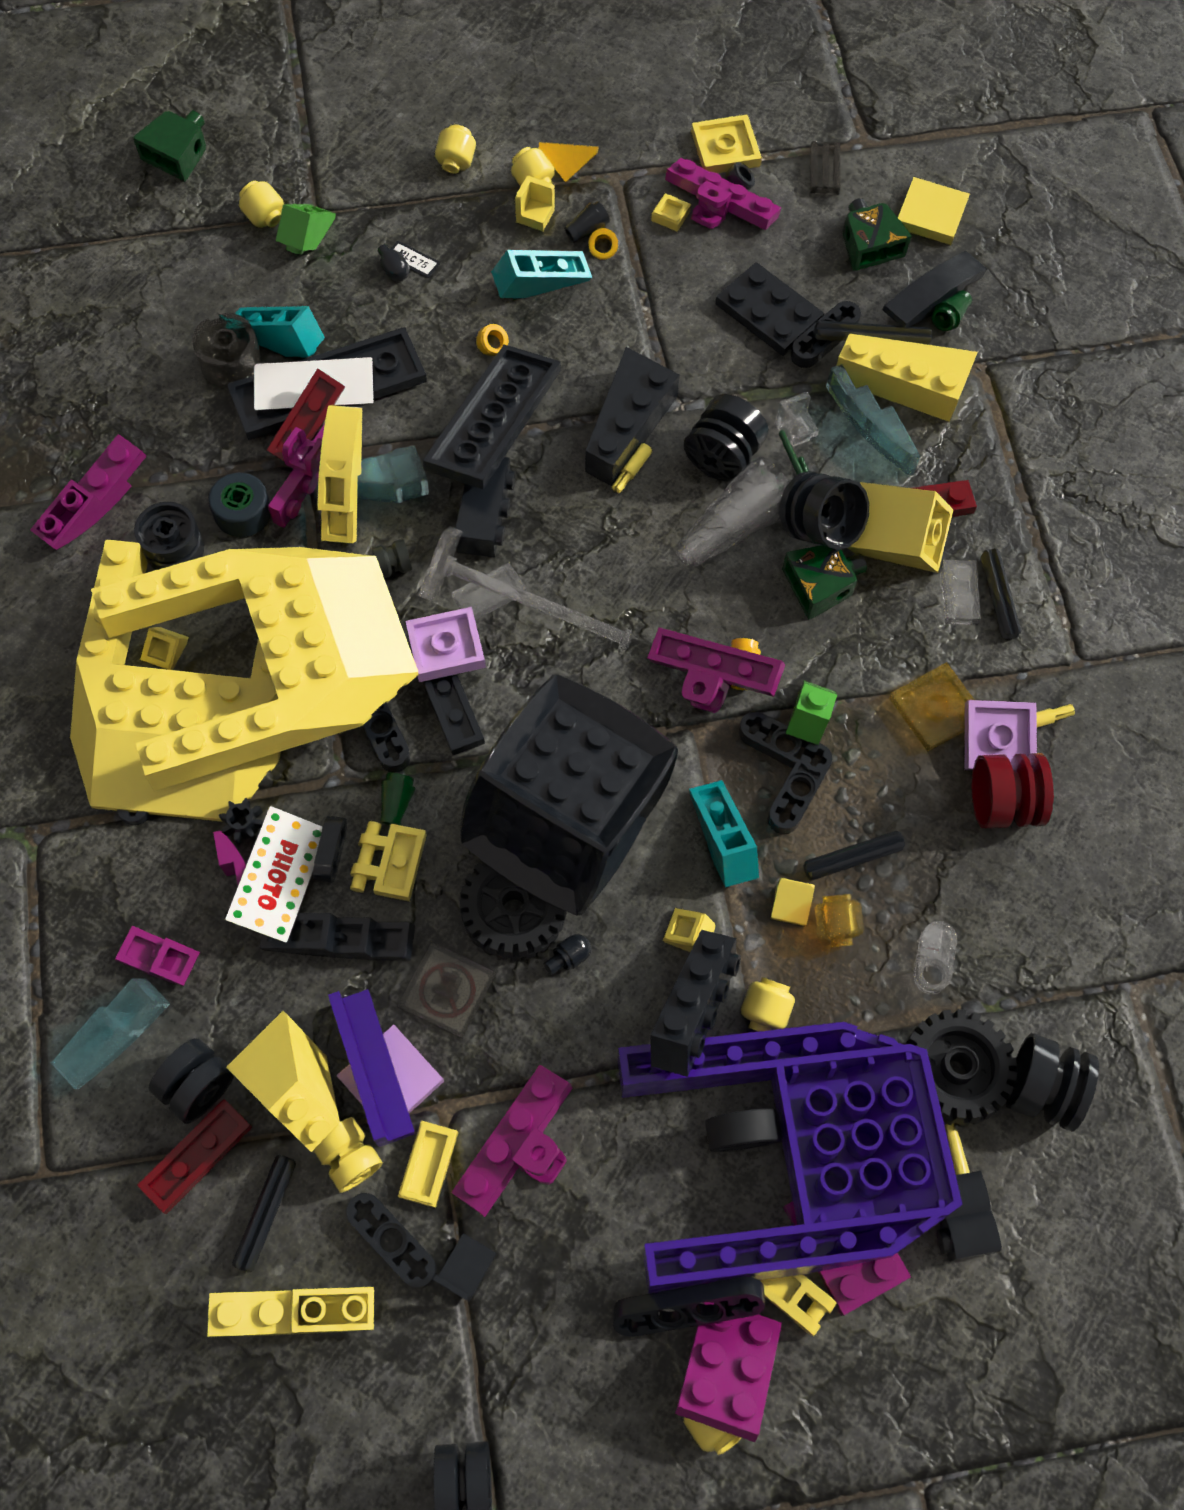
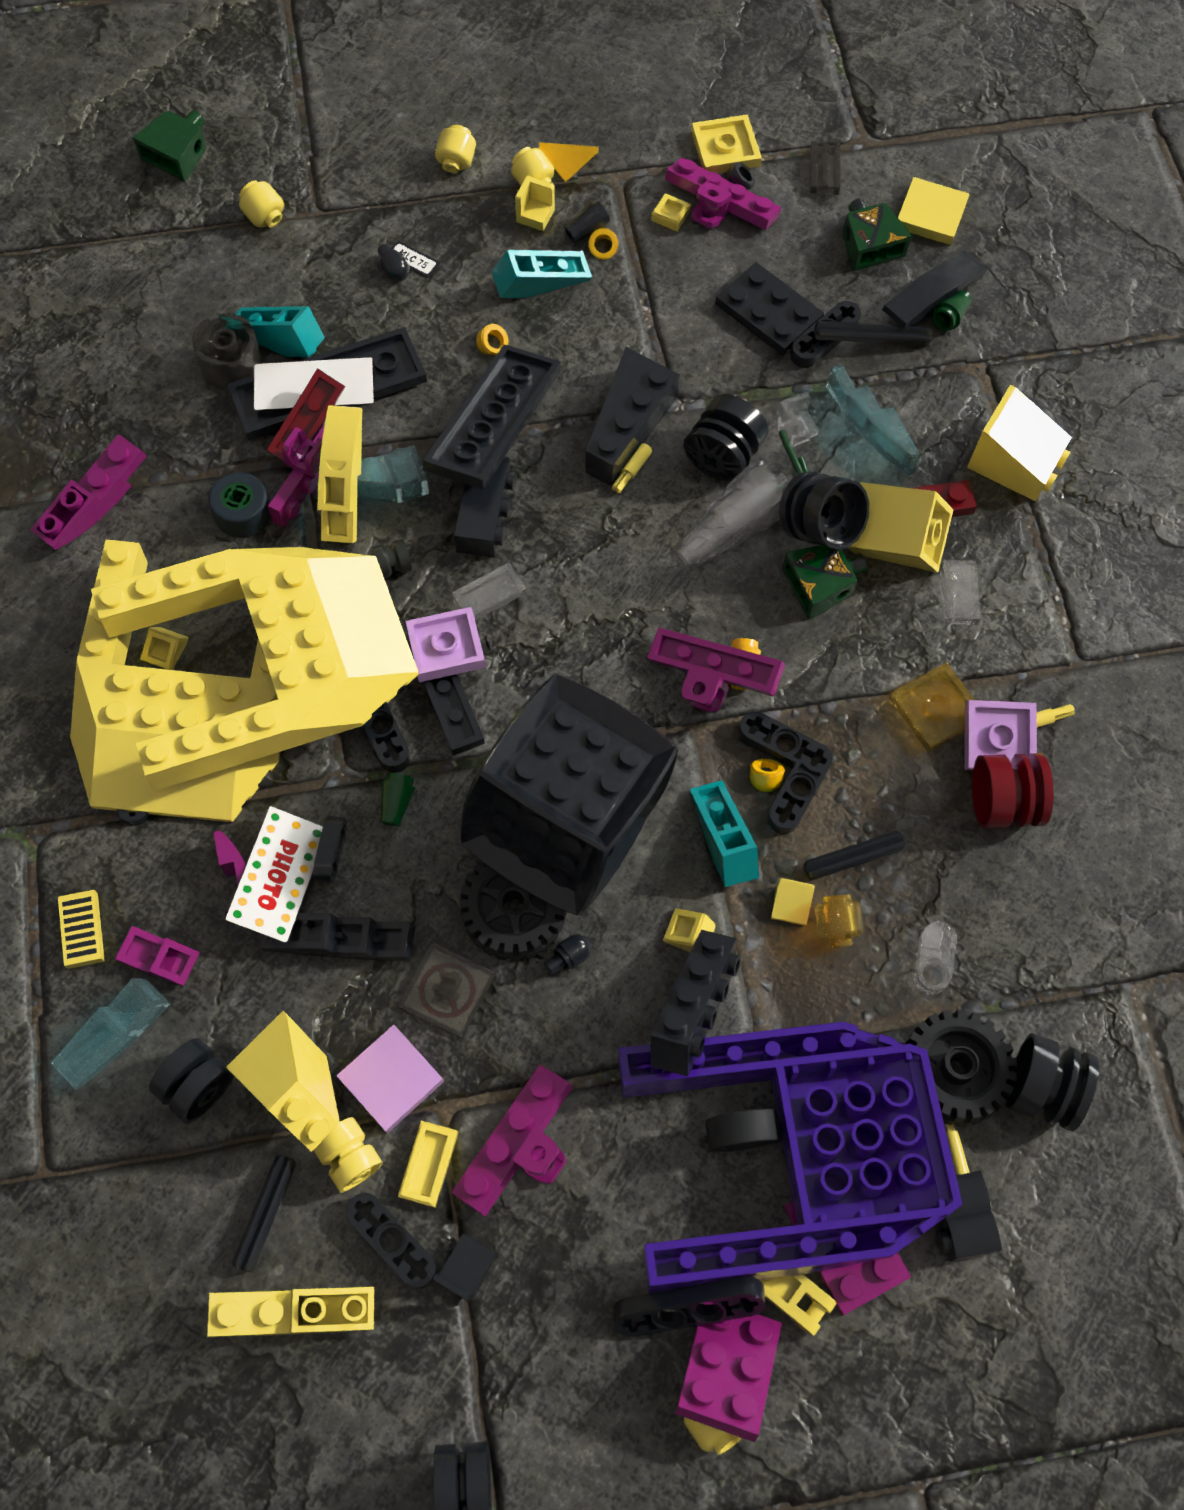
(81, 929): none -> light yellow tile
(168, 535): black wheel -> none
(194, 1156): dark red plate -> none
(242, 810): black gear -> none
(303, 226): bright green slope -> none
(372, 1067): dark purple fence -> none
(398, 864): light yellow plate -> none
(445, 564): clear tile -> none
(764, 780): none -> yellow piece
(767, 1005): light yellow head -> none
(811, 712): bright green slope -> none
(908, 372): light yellow wedge -> none
(1001, 594): black axle -> none
(1020, 446): none -> slope

